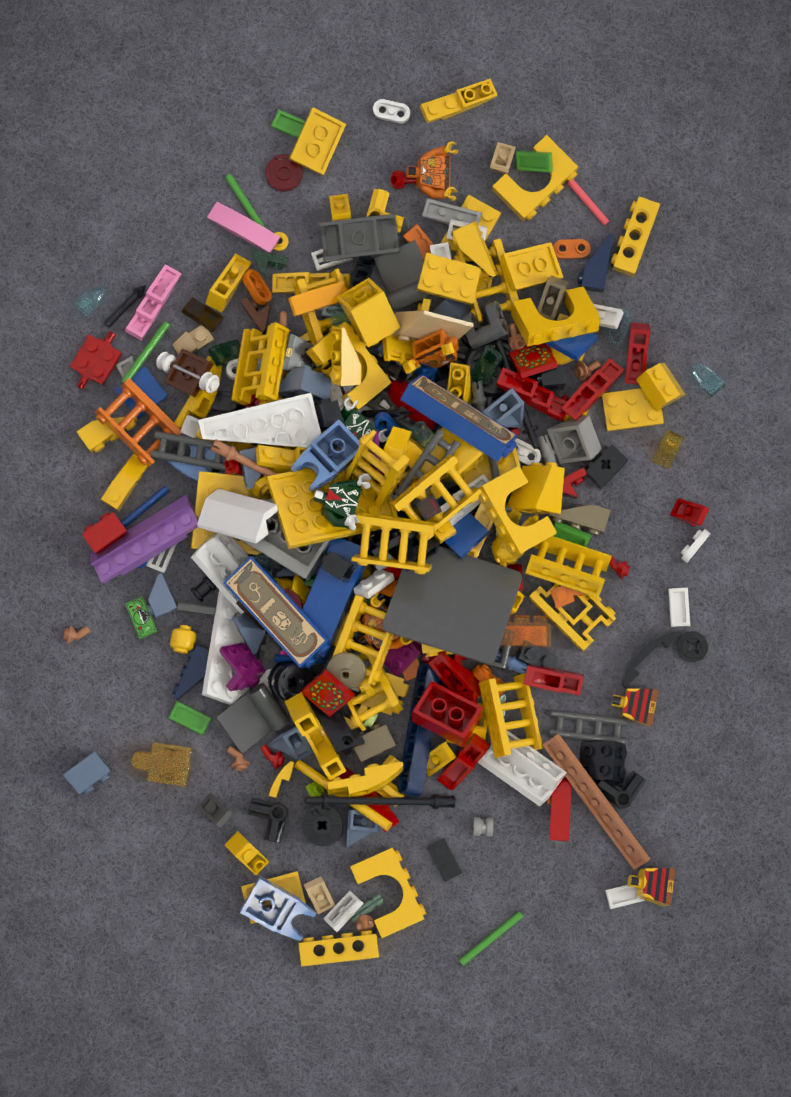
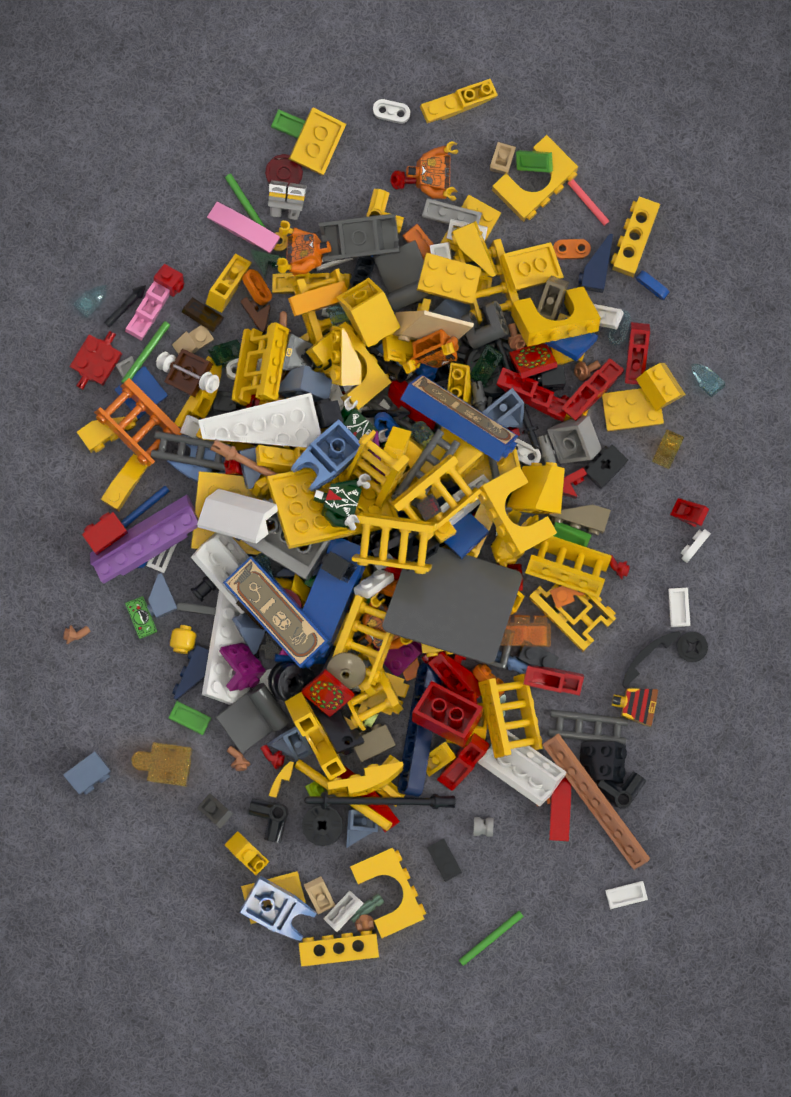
(170, 279): none -> red bracket
(278, 200): none -> light grey hips
(303, 250): none -> torso
(340, 207): yellow slope -> none
(652, 285): none -> blue beam
(654, 885): torso -> none

